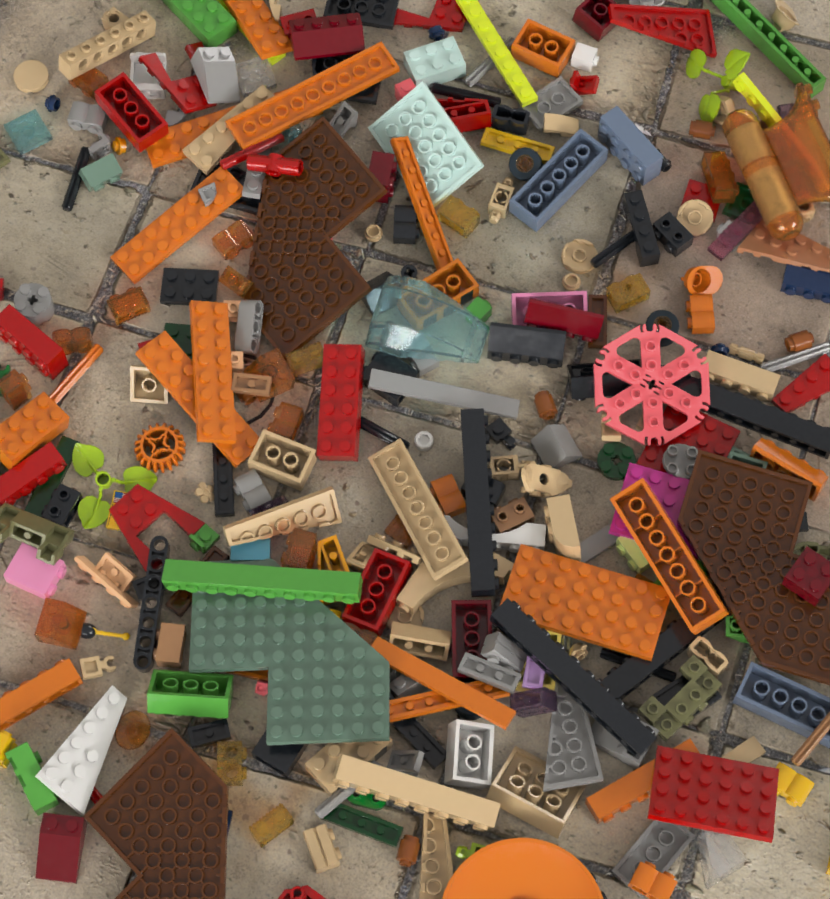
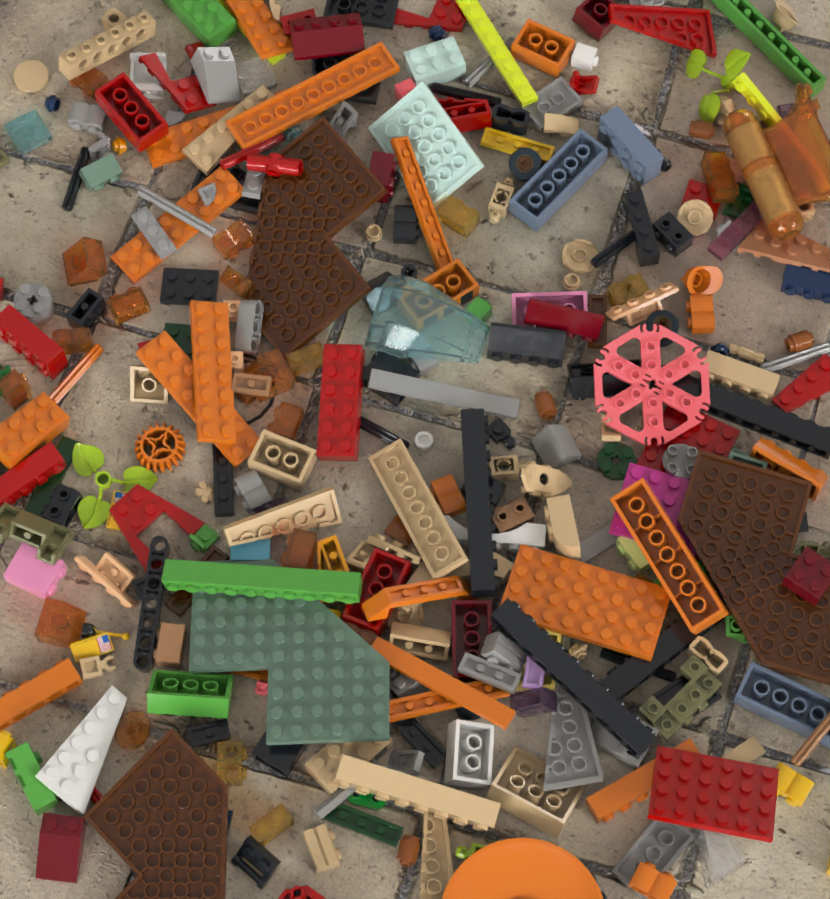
(85, 262): none -> clear orange slope
(86, 310): none -> black brick
(91, 646): none -> yellow tile
(153, 232): none -> light grey plate
(177, 211): none -> light grey axle
(260, 858): none -> black plate
(378, 605): none -> orange slope
(640, 308): none -> light nougat bracket

